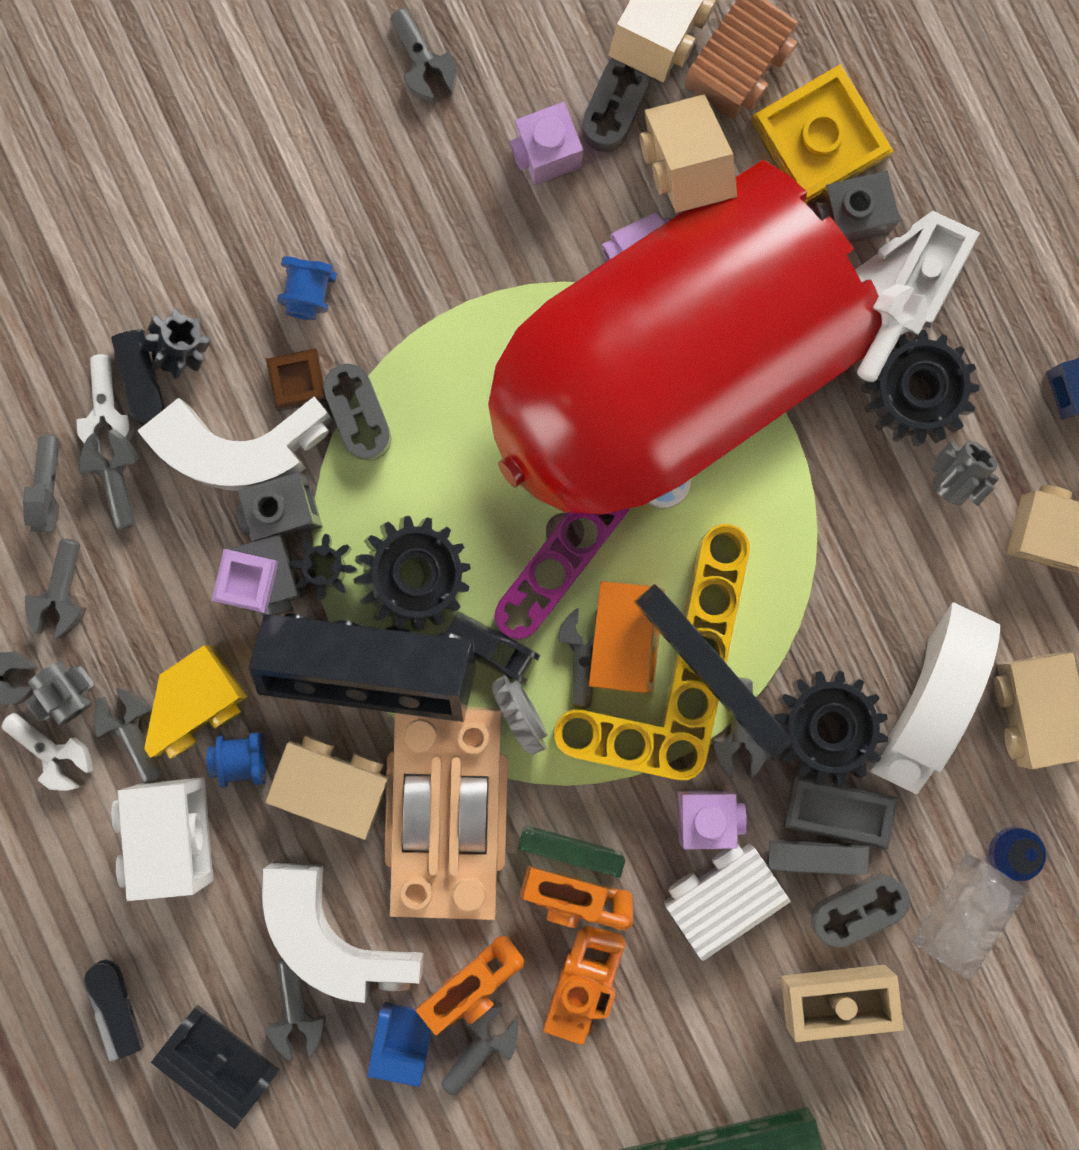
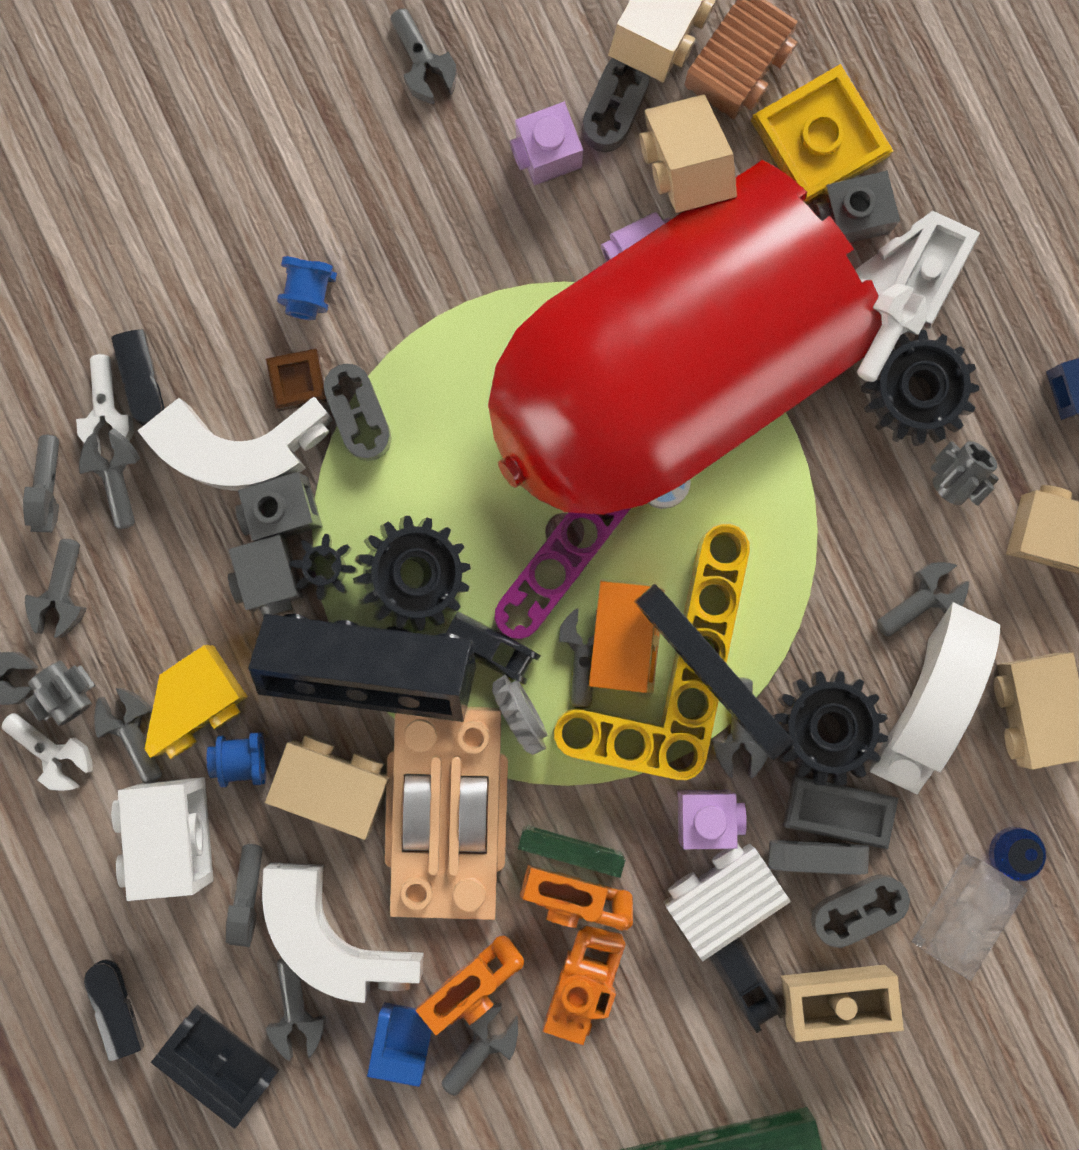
(173, 330): black gear -> none
(242, 915): none -> dark grey bar
(245, 581): lavender tile -> none
(743, 976): none -> black bar
(923, 599): none -> dark grey bar

